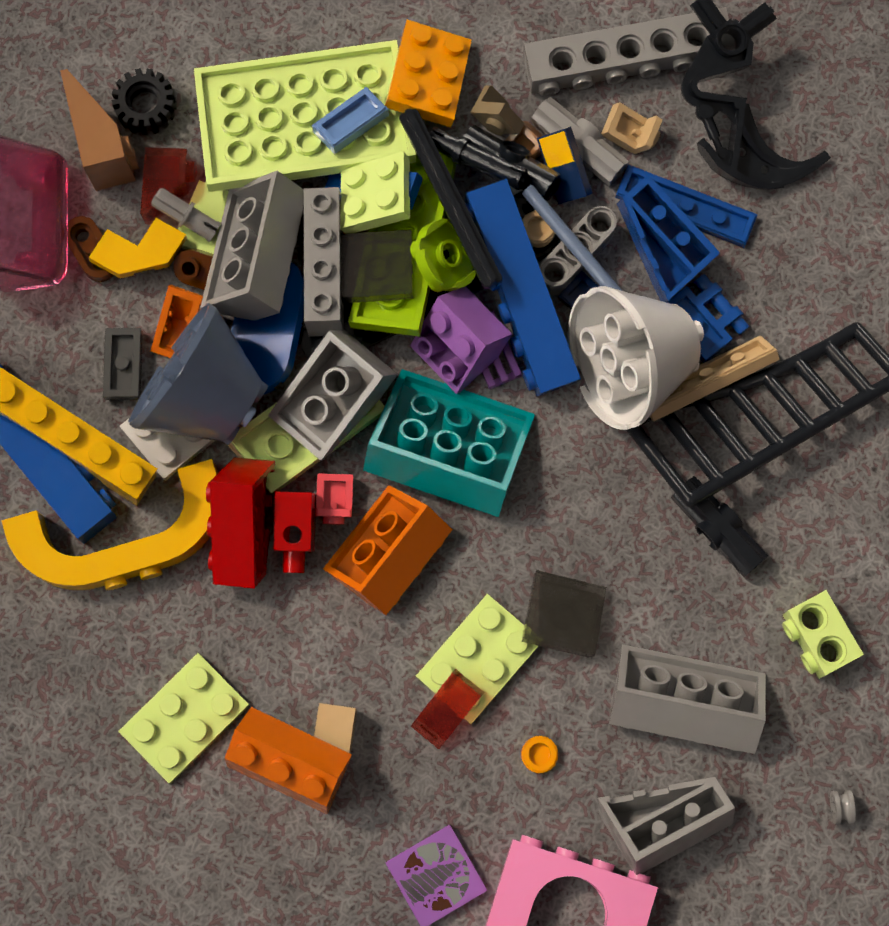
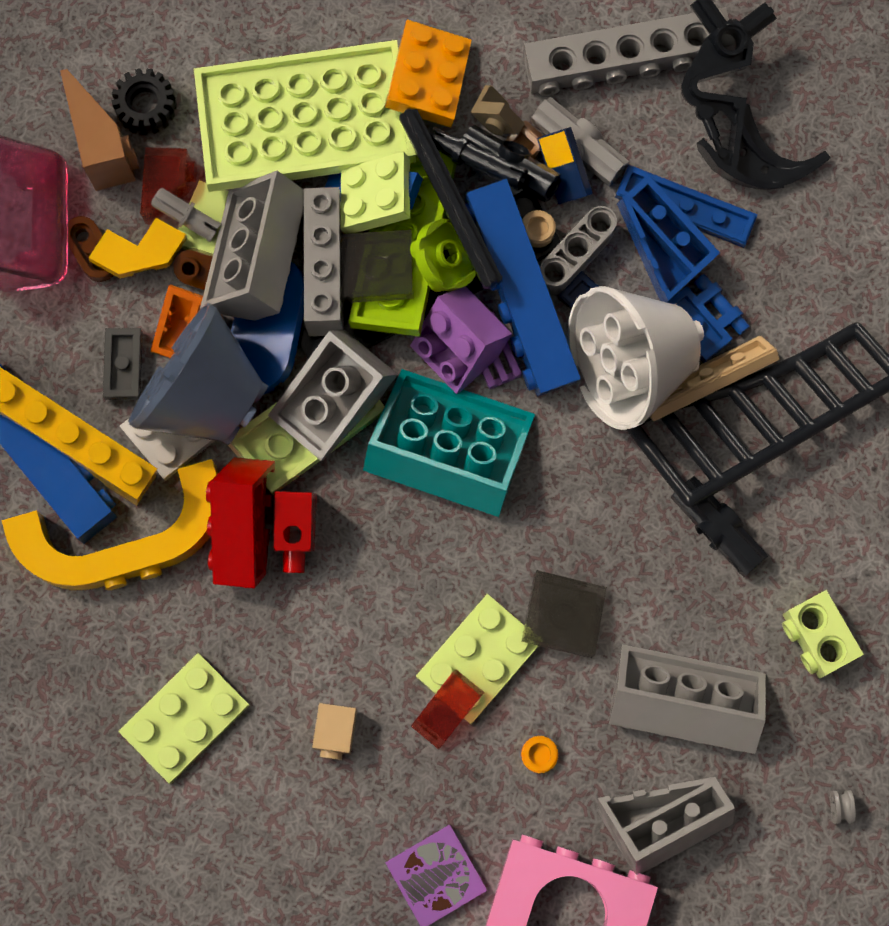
(287, 759): orange slope -> none
(334, 497): coral bracket -> none
(350, 120): medium blue tile -> none
(388, 549): orange slope -> none
(569, 238): sand blue bar -> none
(631, 129): tan bracket -> none

